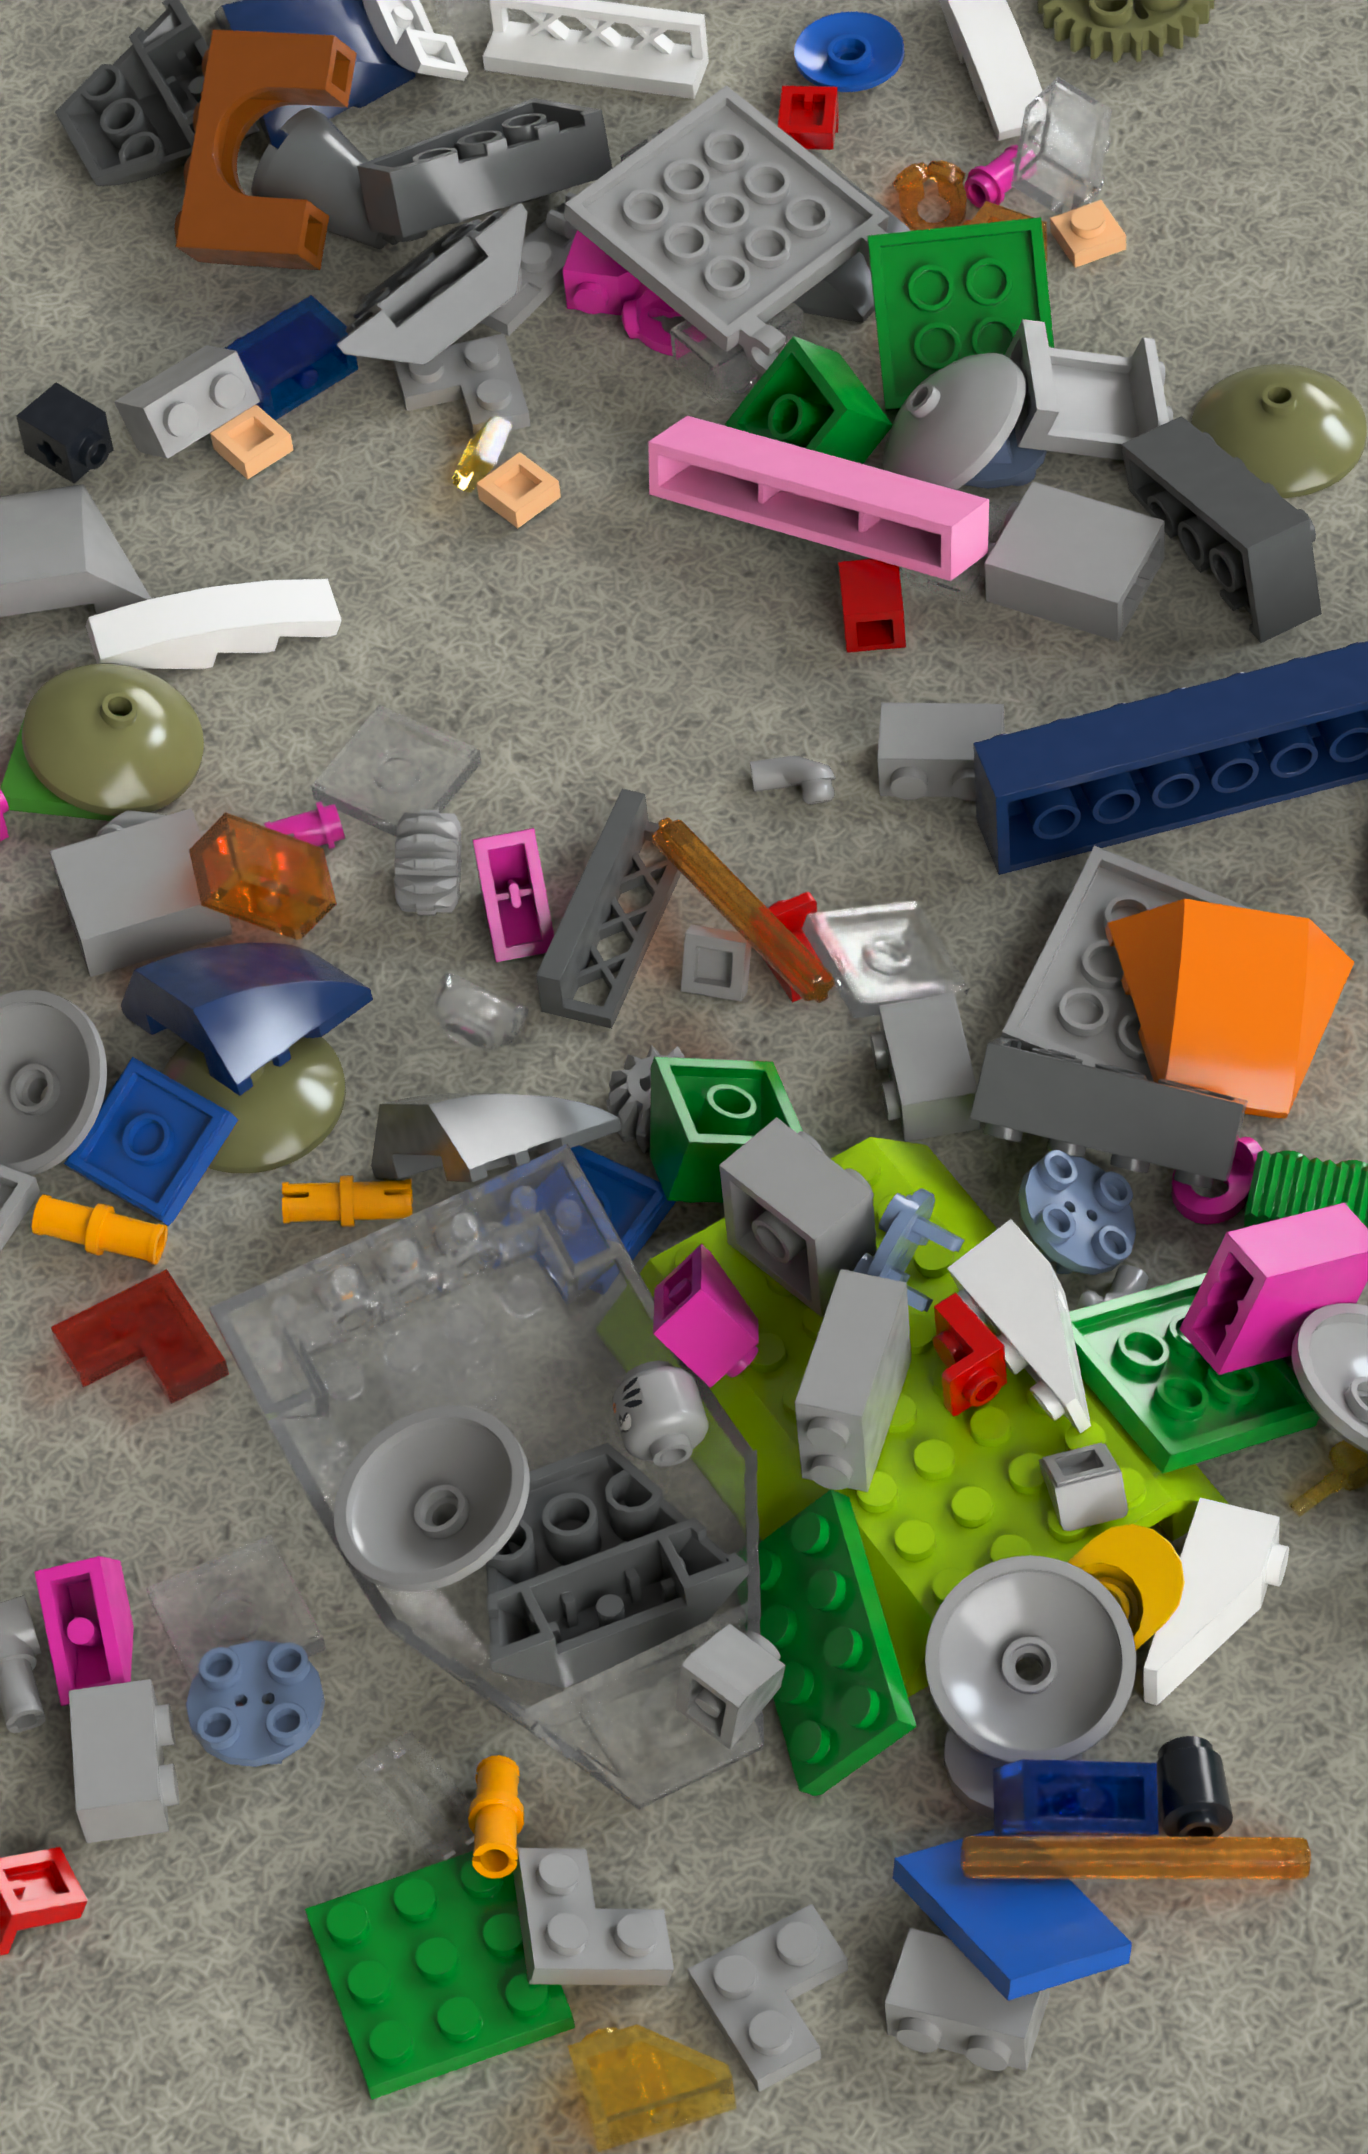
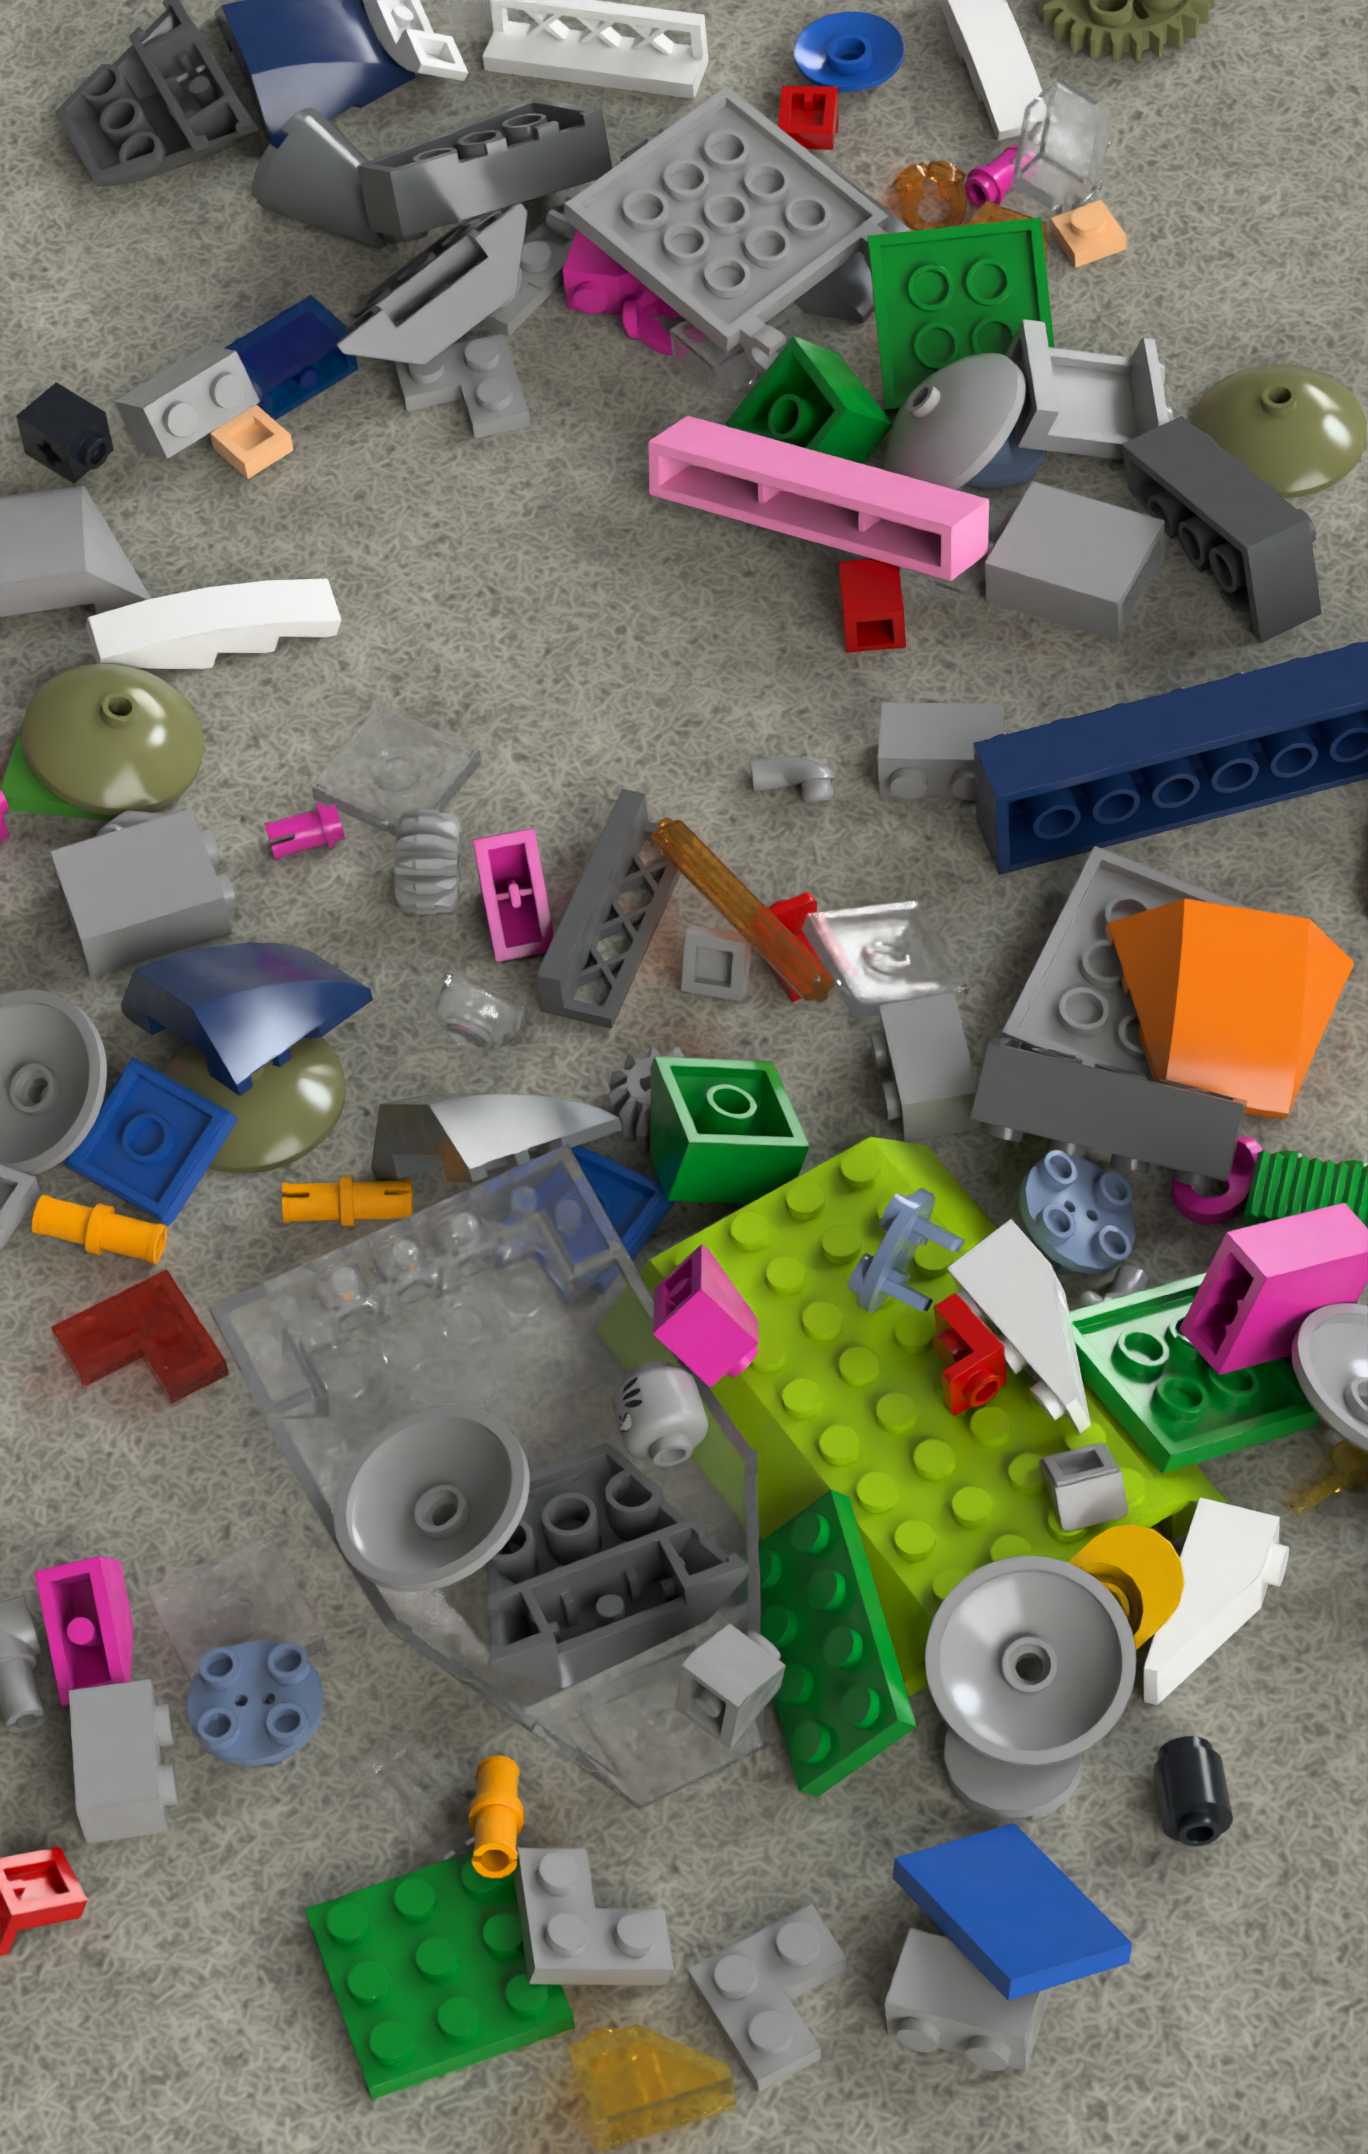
(243, 81): dark orange arch -> none
(262, 876): clear orange brick -> none
(481, 453): clear yellow tile -> none
(518, 490): light nougat plate -> none
(796, 1212): light grey brick -> none
(853, 1381): light grey brick -> none
(1075, 1798): clear blue brick -> none
(1135, 1857): clear orange axle -> none

